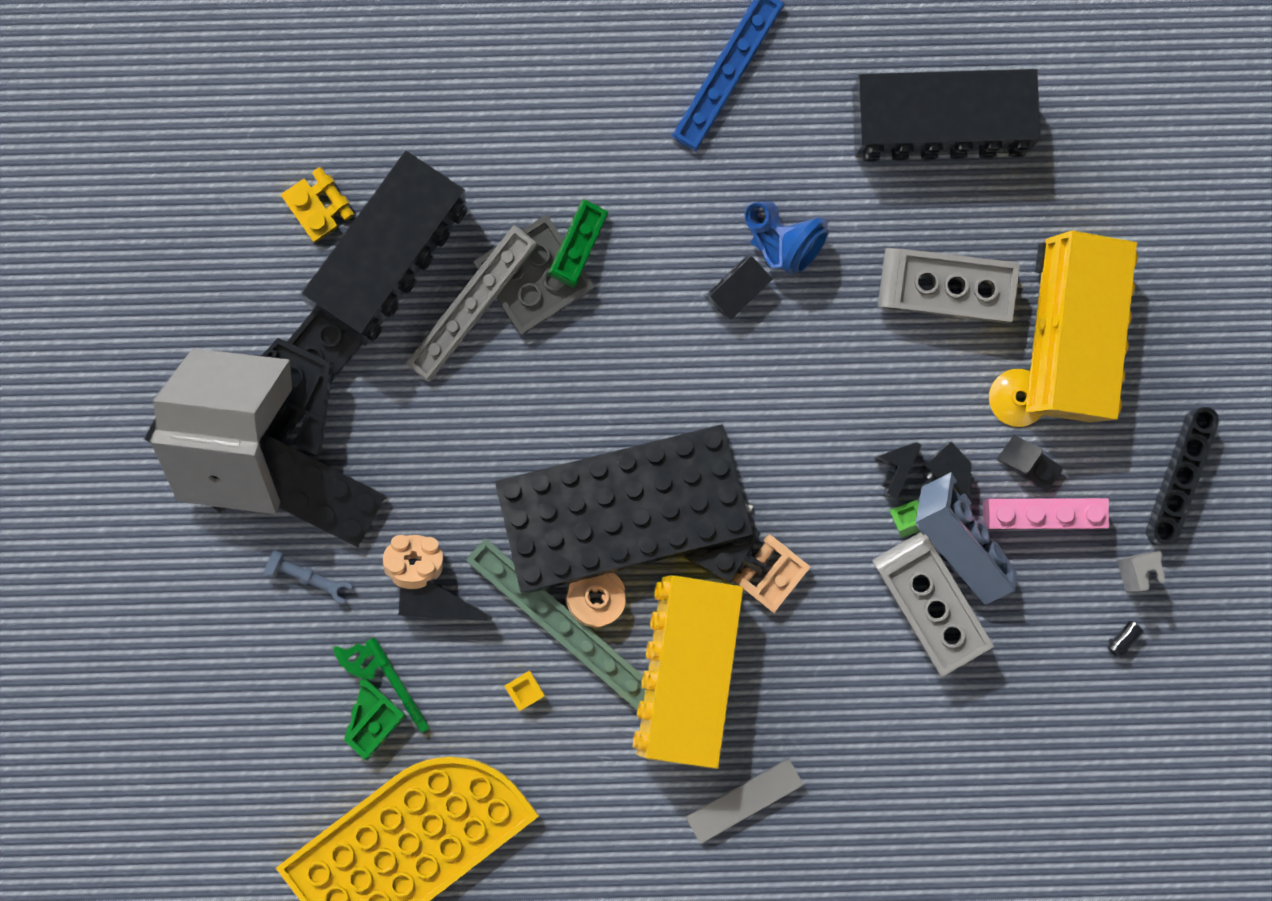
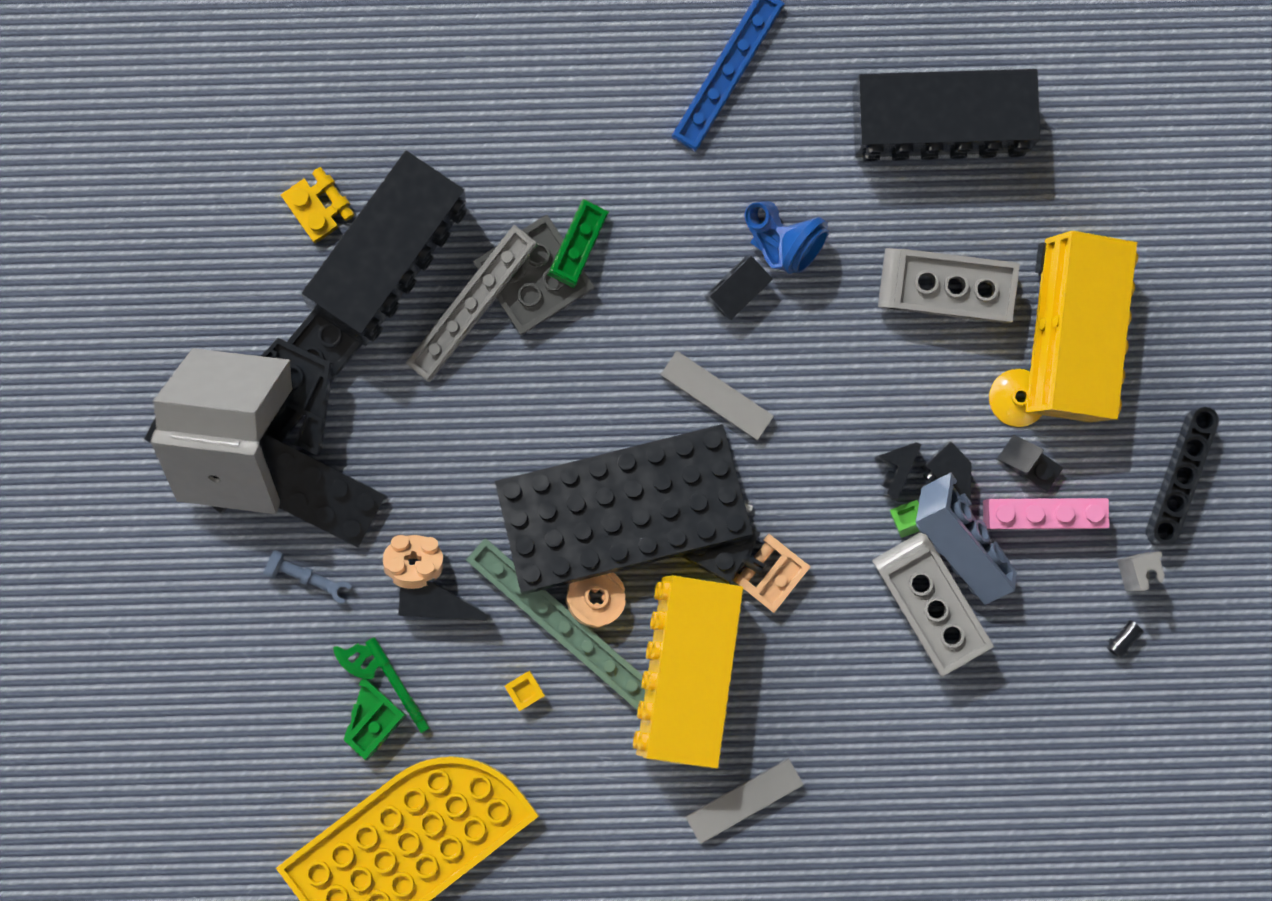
(716, 395): none -> light grey tile

